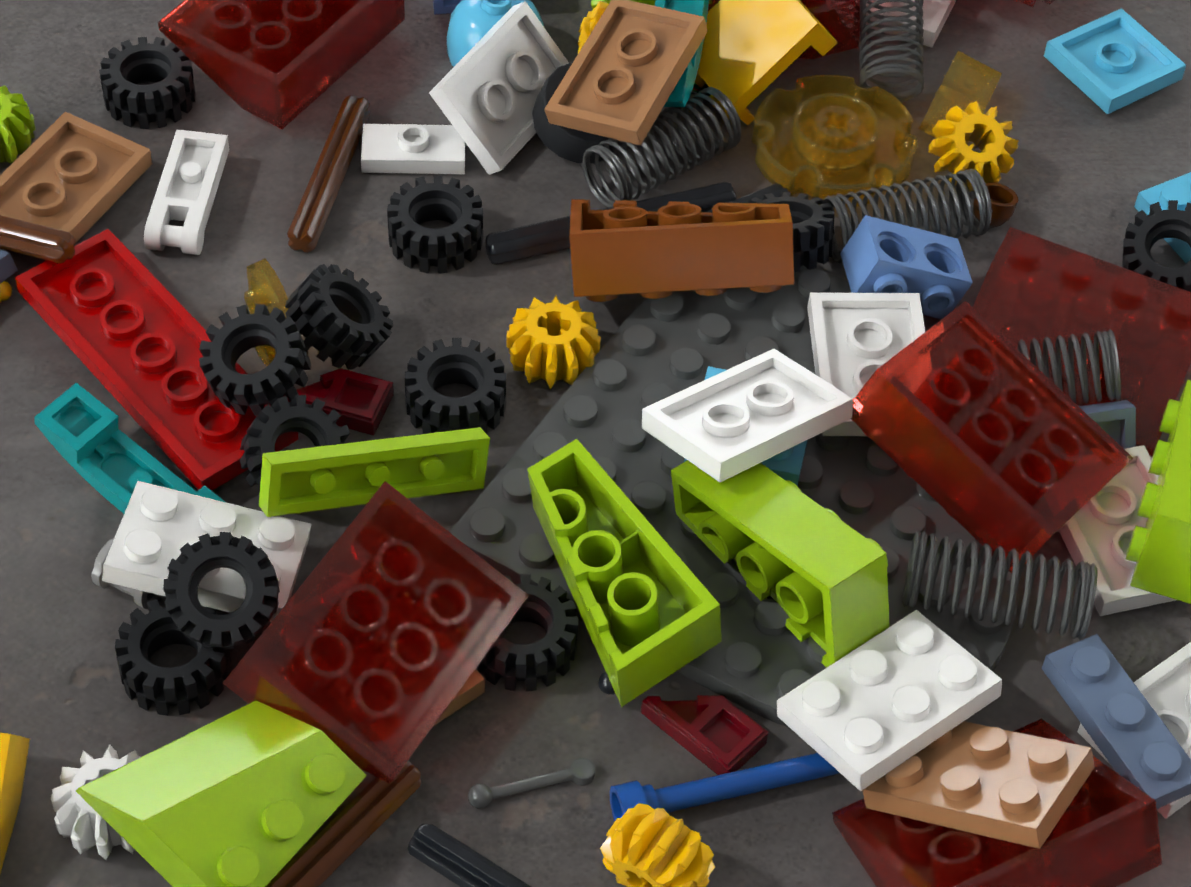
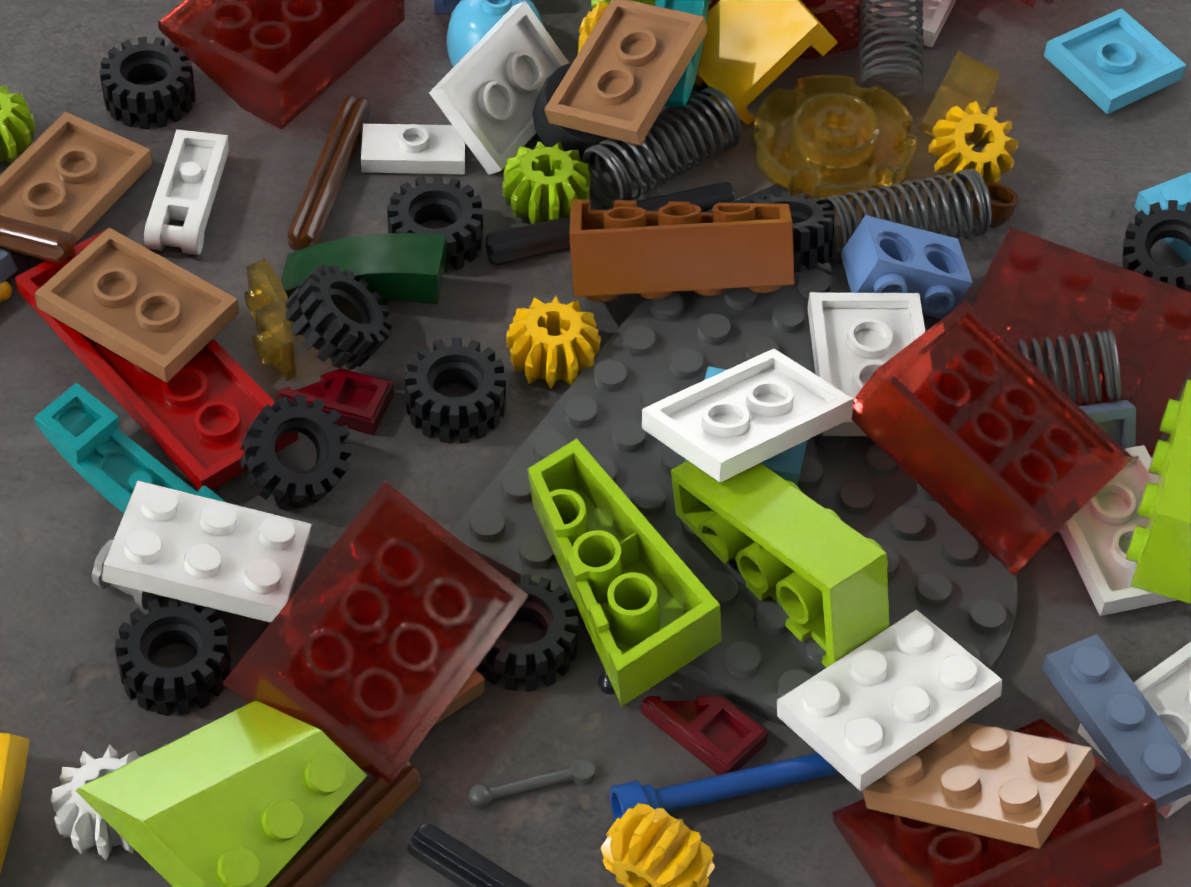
(137, 304): none -> medium nougat plate
(194, 564): black tyre -> none
(246, 333): black tyre -> none
(355, 471): lime plate -> none
(393, 264): none -> dark green slope
(544, 182): none -> lime gear
(1083, 597): dark grey piece -> none

